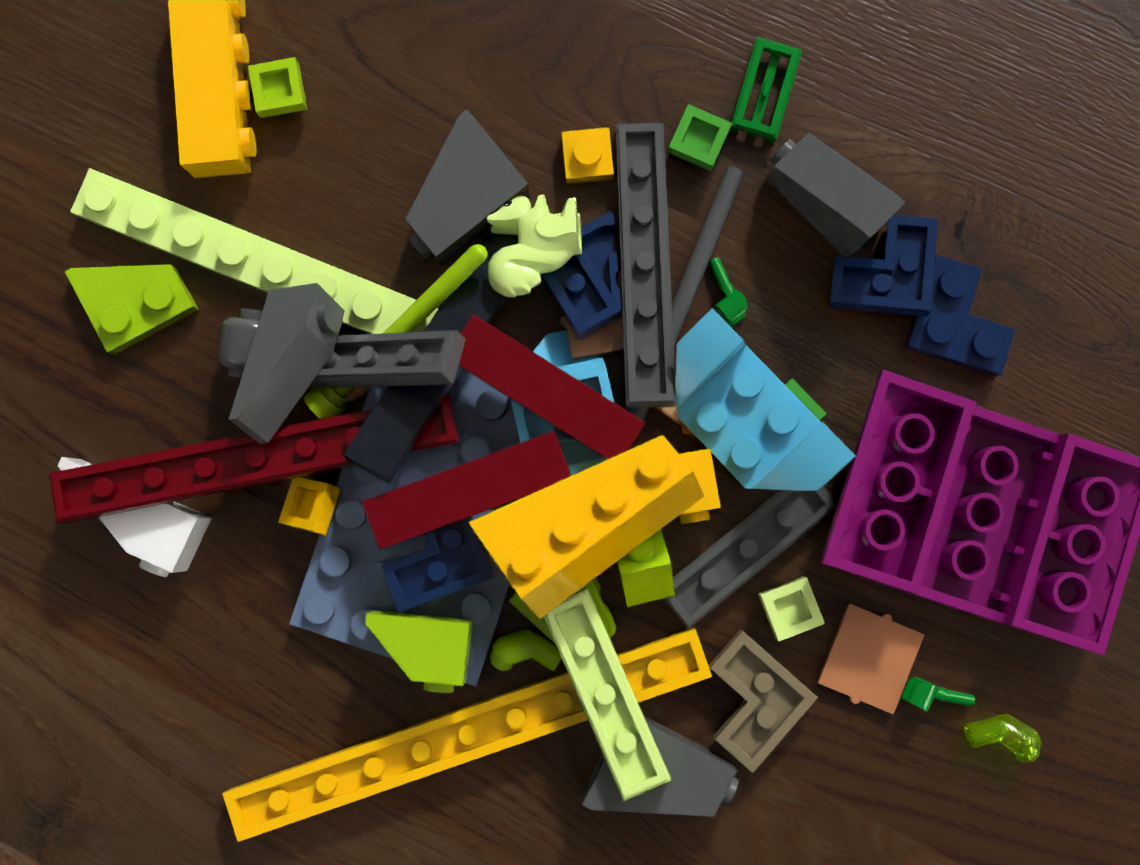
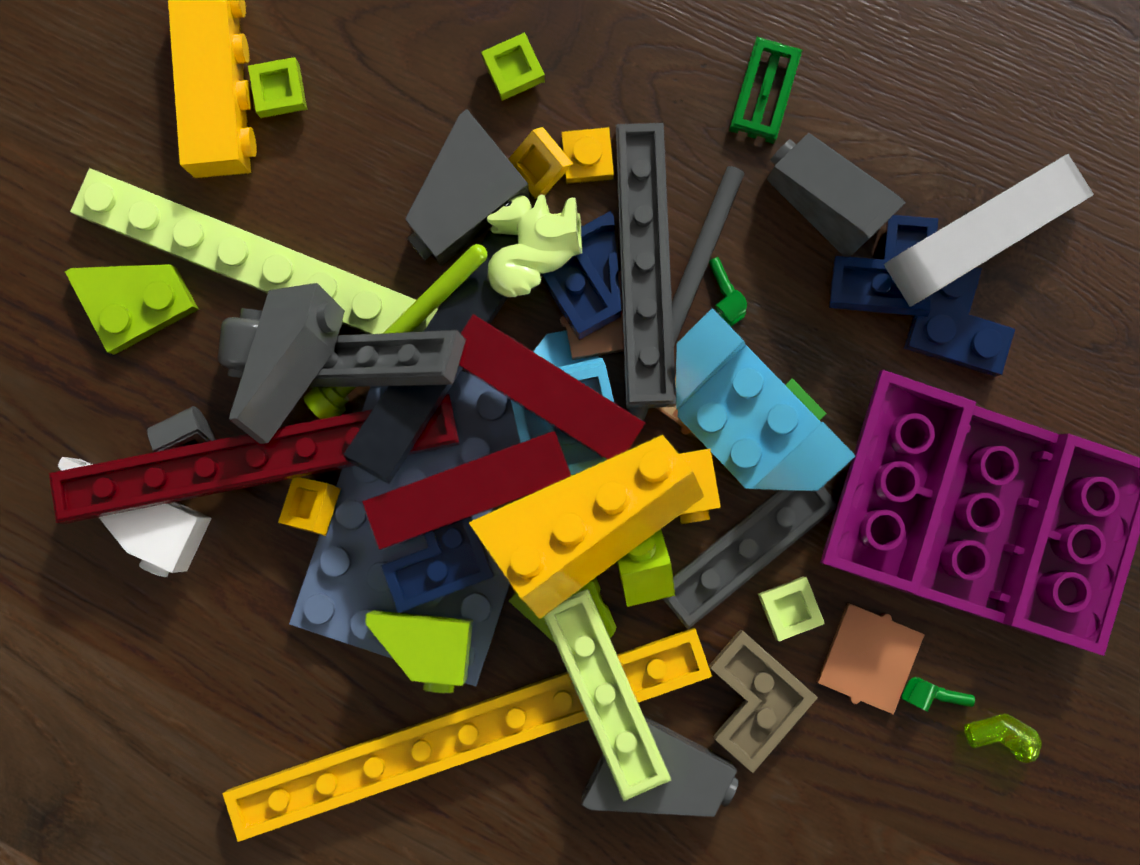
(180, 430): none -> dark grey brick
(513, 66): none -> lime plate
(523, 646): lime arm -> none
(540, 161): none -> yellow plate
(699, 137): bright green plate -> none
(988, 230): none -> beam

